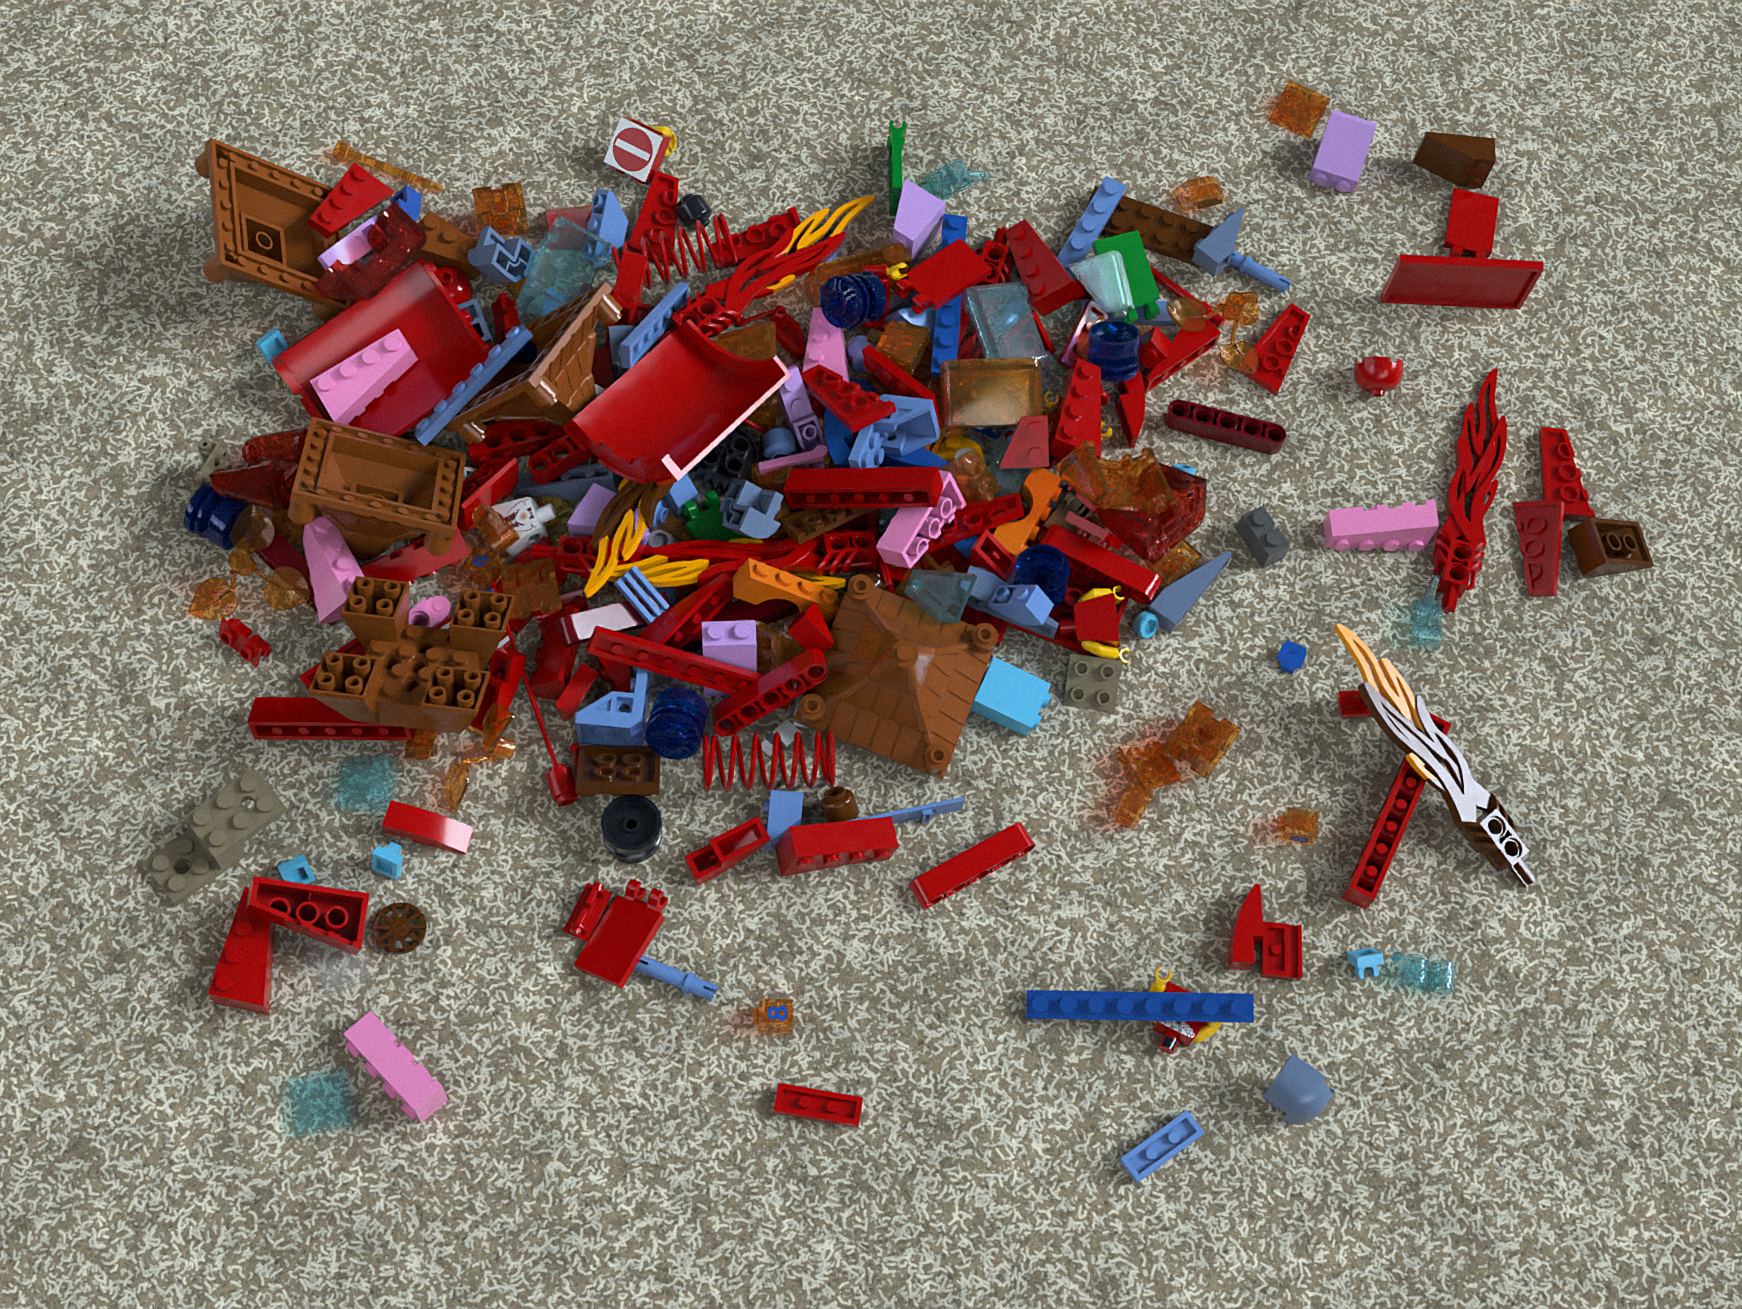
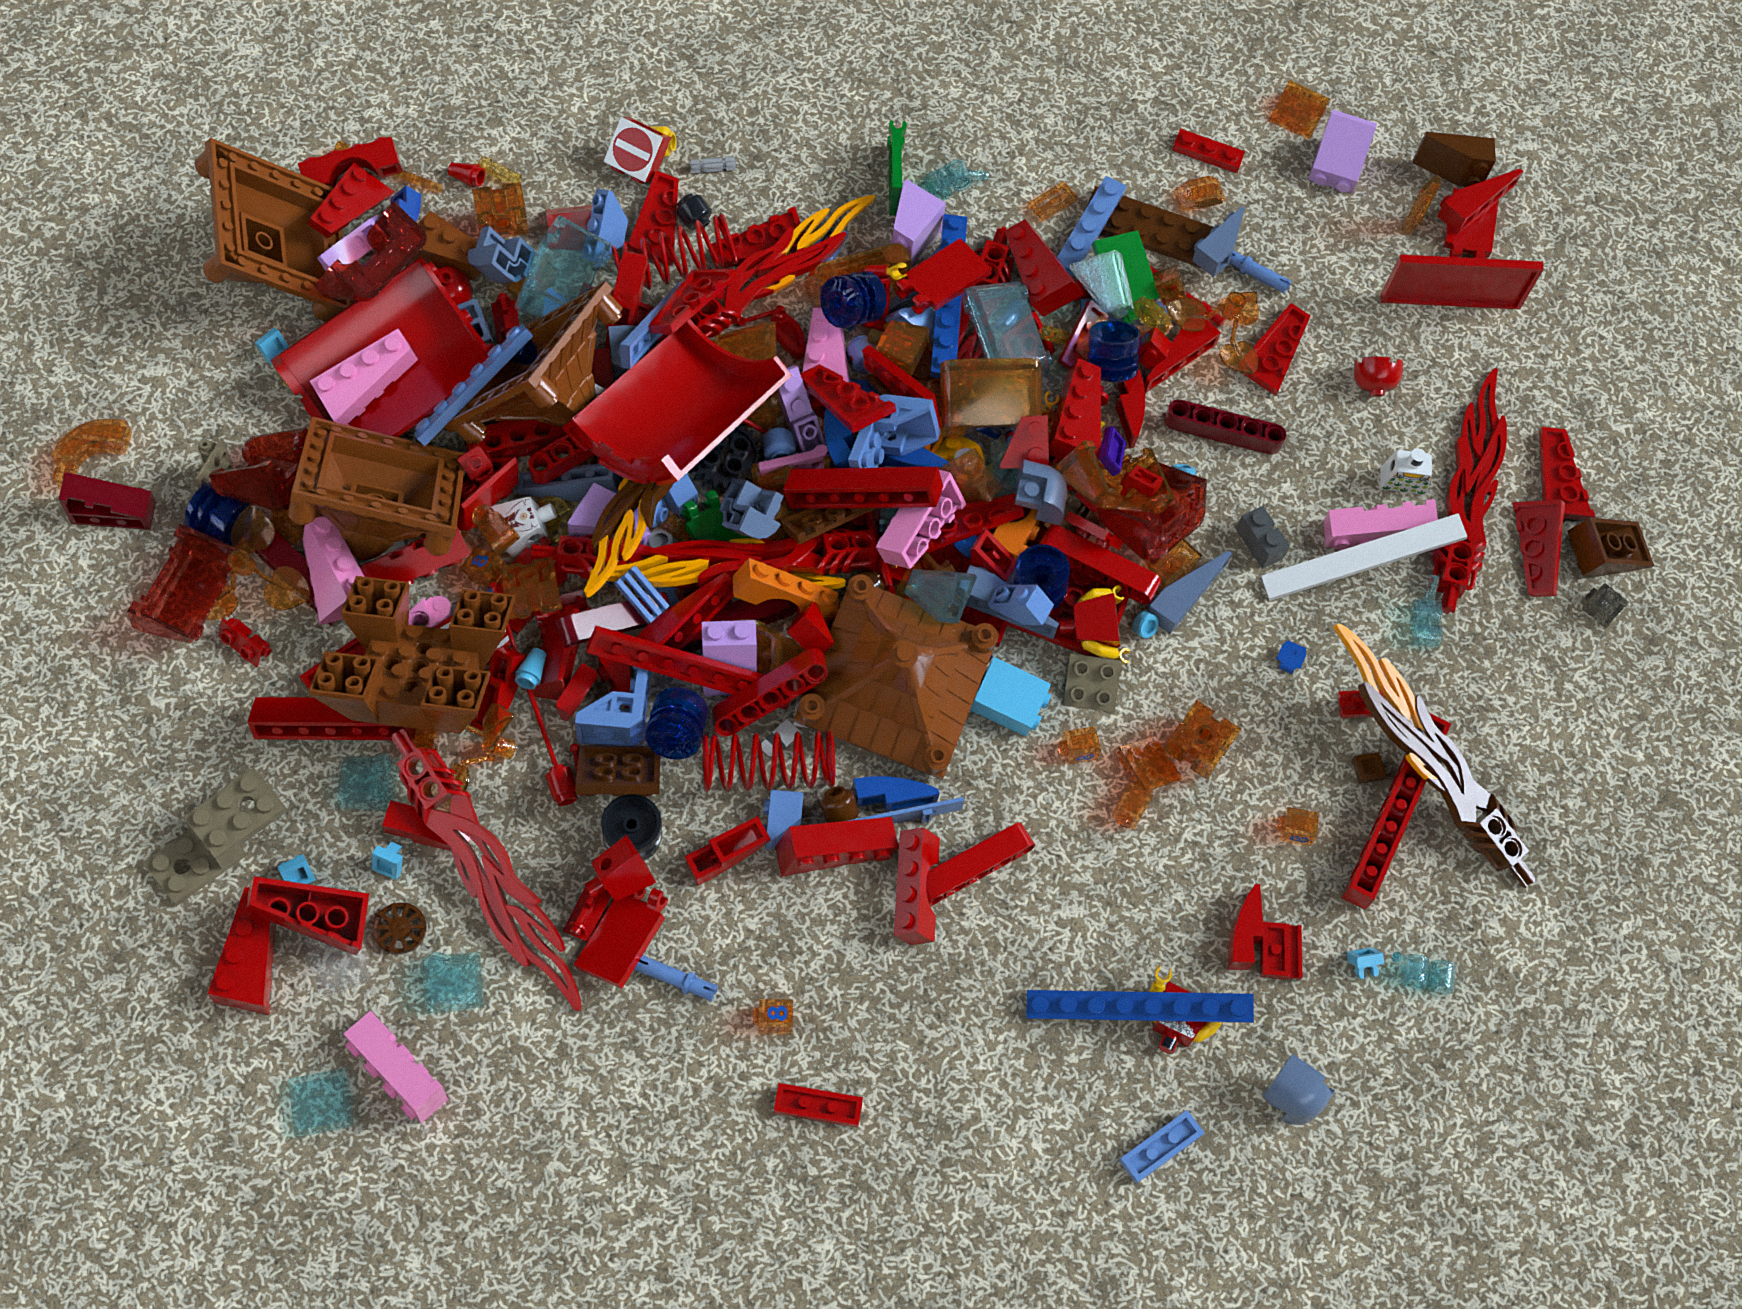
(87, 440): none -> clear orange arch
(106, 503): none -> dark red wedge
(184, 588): none -> clear red windscreen
(376, 156): none -> red arch
(452, 982): none -> clear light blue slope
(468, 173): none -> red cone
(475, 461): none -> red bracket
(481, 883): none -> red piece
(499, 171): none -> clear yellow axle
(531, 669): none -> medium azure cone
(620, 871): none -> red torso
(690, 296): none -> red wing
(712, 164): none -> light grey axle
(893, 792): none -> blue slope
(913, 915): none -> red arch
(1038, 211): none -> clear orange tile
(1041, 489): none -> sand blue brick
(1054, 335): none -> clear yellow axle
(1080, 745): none -> clear orange brick
(1112, 450): none -> dark purple tile
(1142, 480): none -> red bracket
(1152, 315): none -> clear yellow wheel
(1169, 284): none -> clear orange brick
(1208, 150): none -> red plate
(1364, 557): none -> white tile
(1369, 767): none -> reddish brown plate
(1407, 472): none -> white torso
(1421, 205): none -> clear orange tile
(1474, 200): none -> red slope
(1604, 604): none -> clear smoke brick

